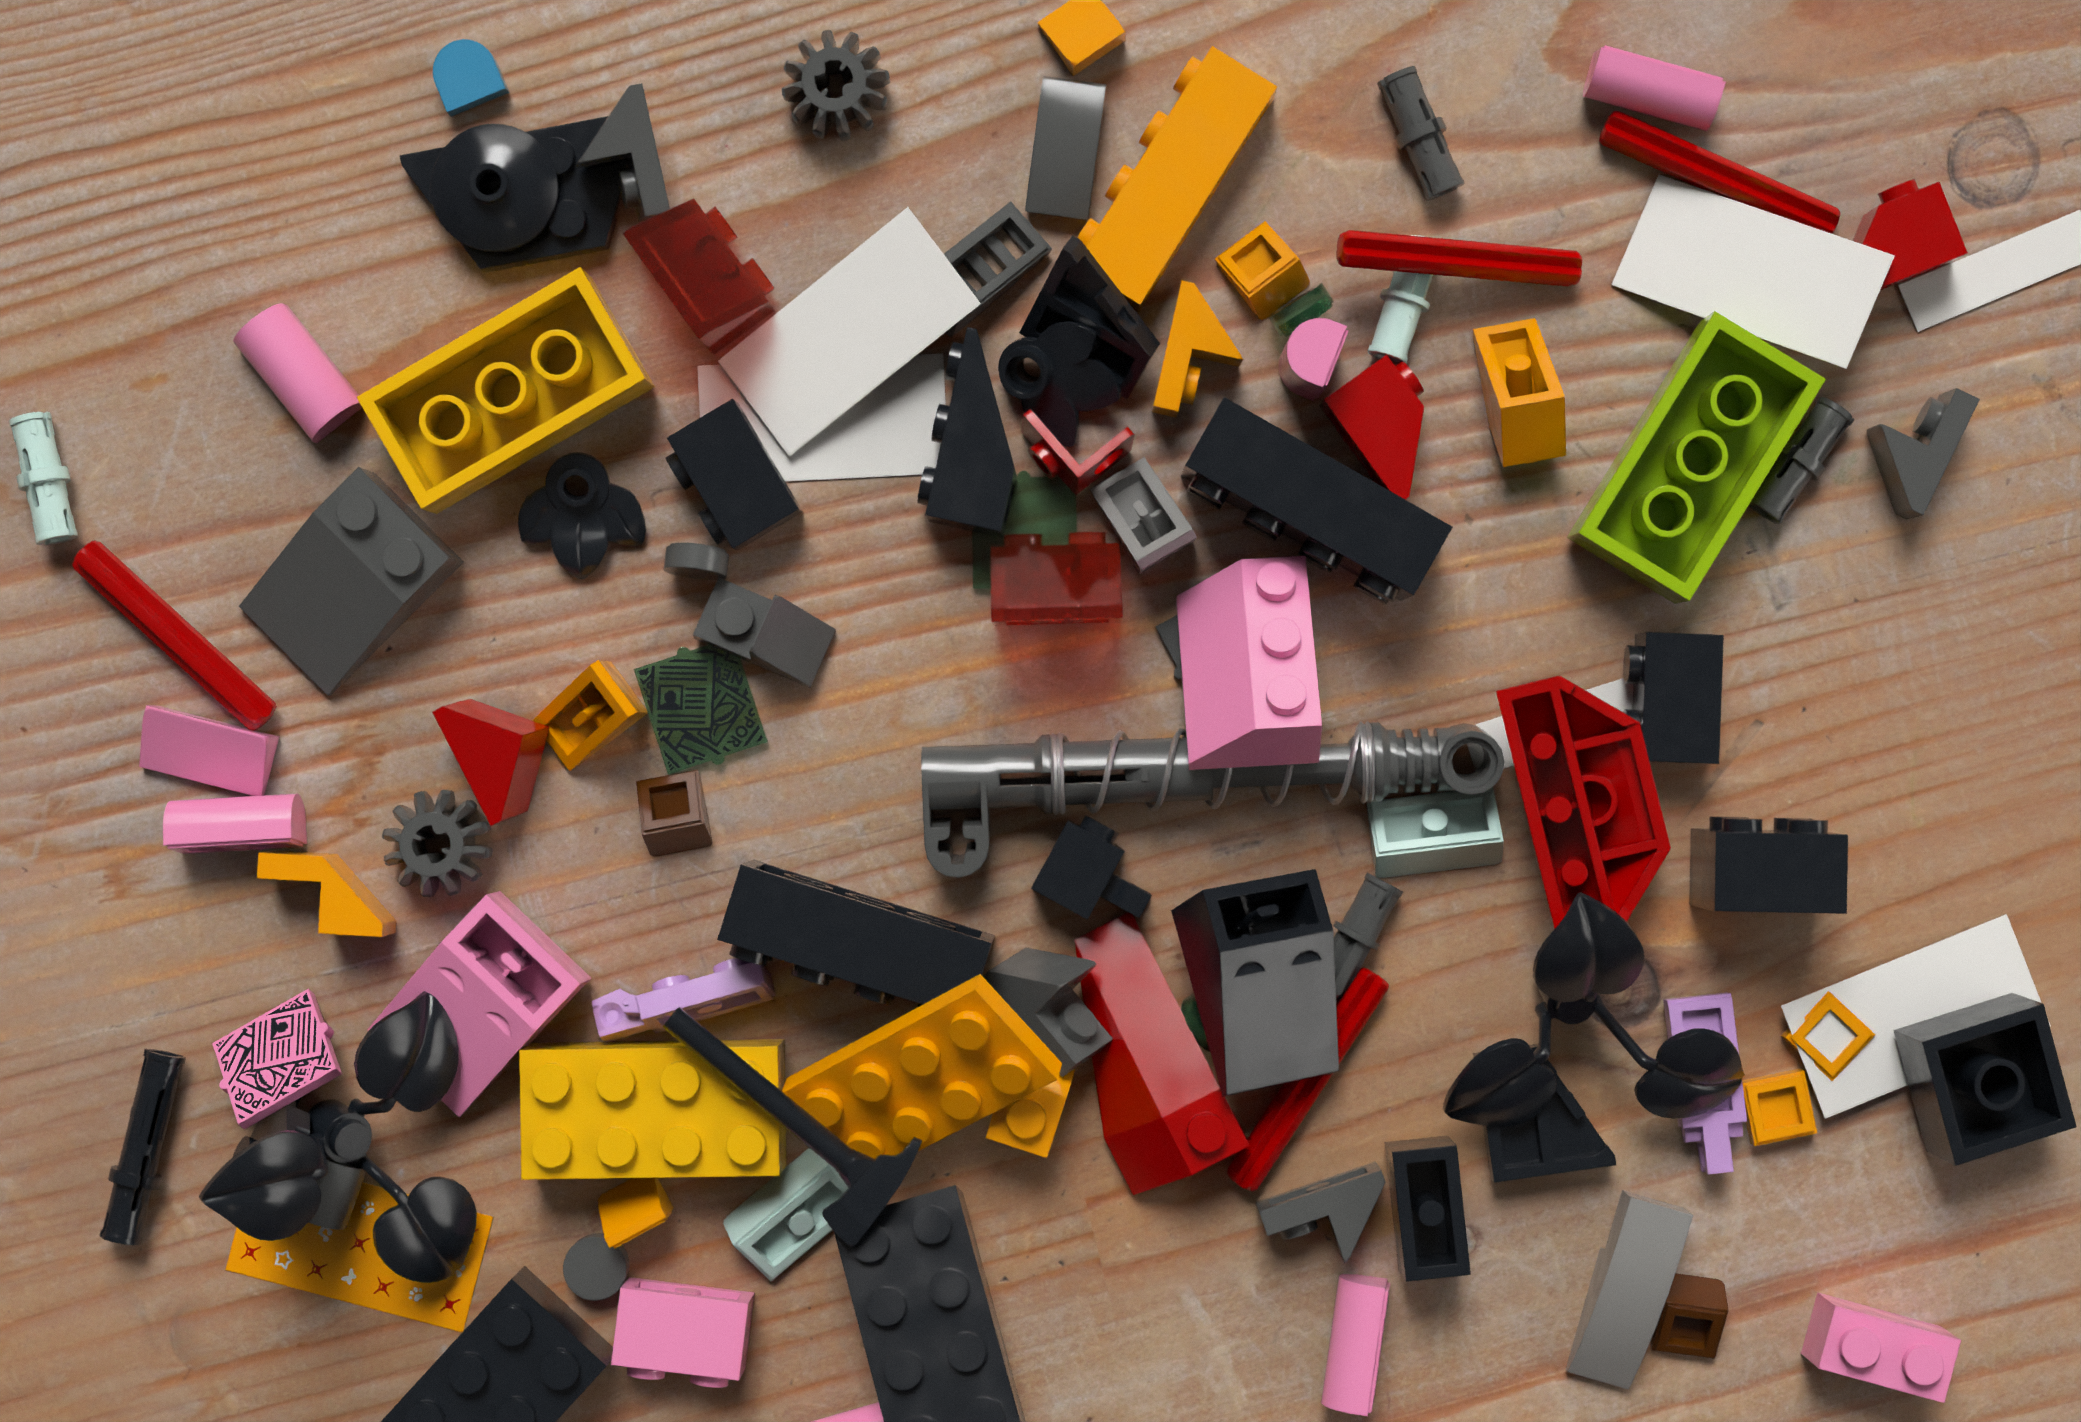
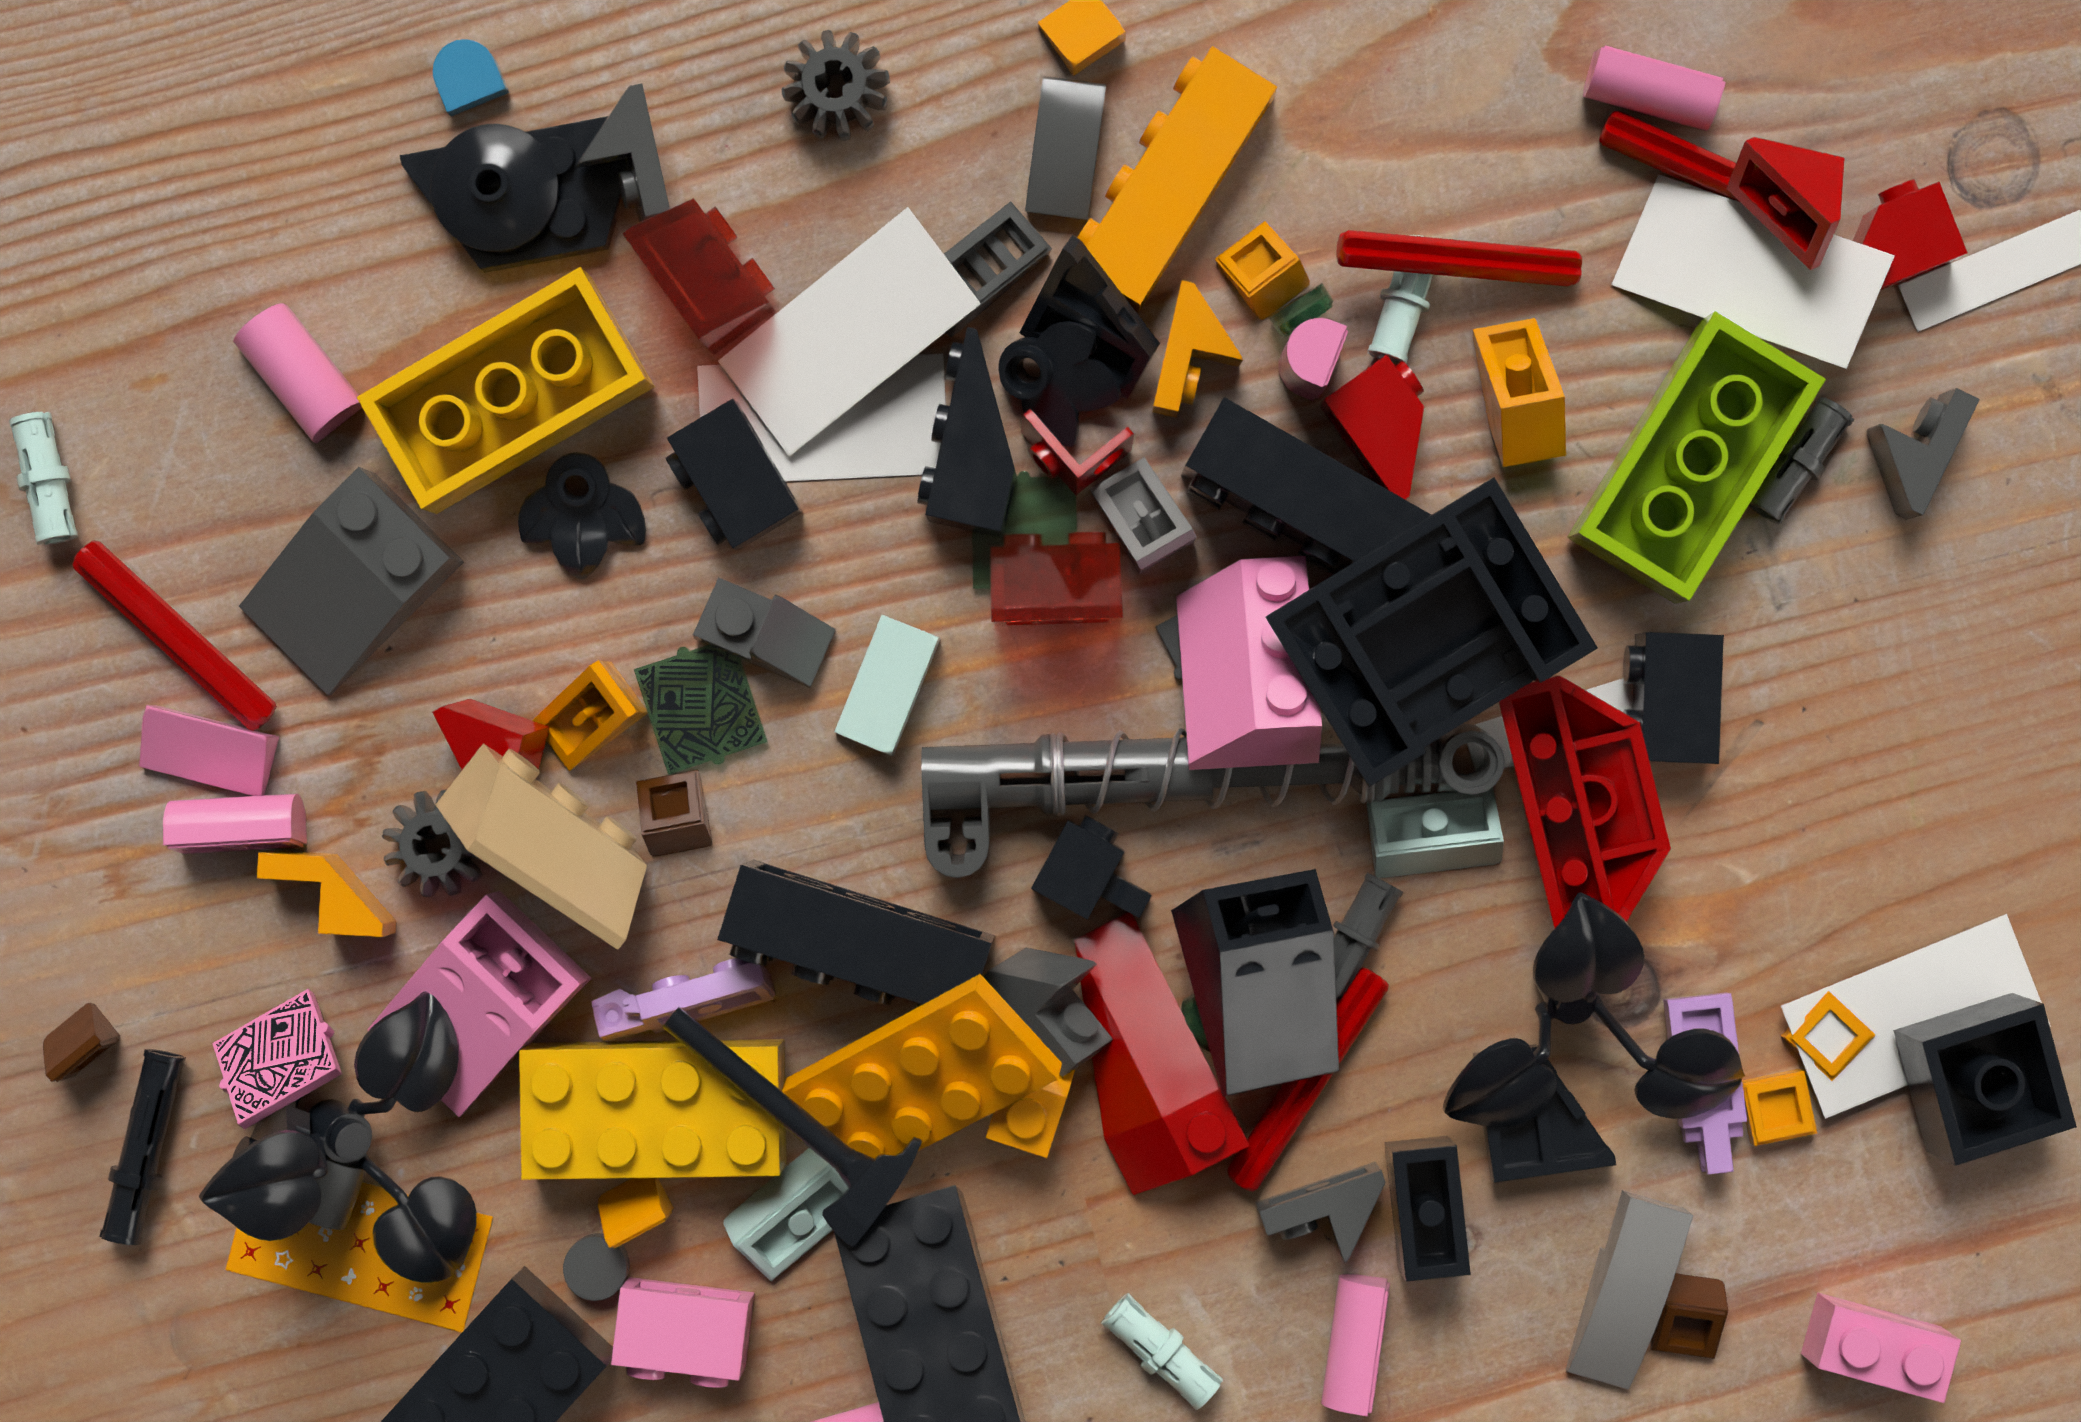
(77, 1043): none -> reddish brown slope
(546, 841): none -> tan slope
(696, 561): dark grey tile -> none
(887, 685): none -> light aqua slope
(1162, 1351): none -> light aqua pin
(1420, 133): dark grey pin -> none
(1430, 630): none -> black slope
(1775, 870): black brick -> none
(1791, 194): none -> red slope

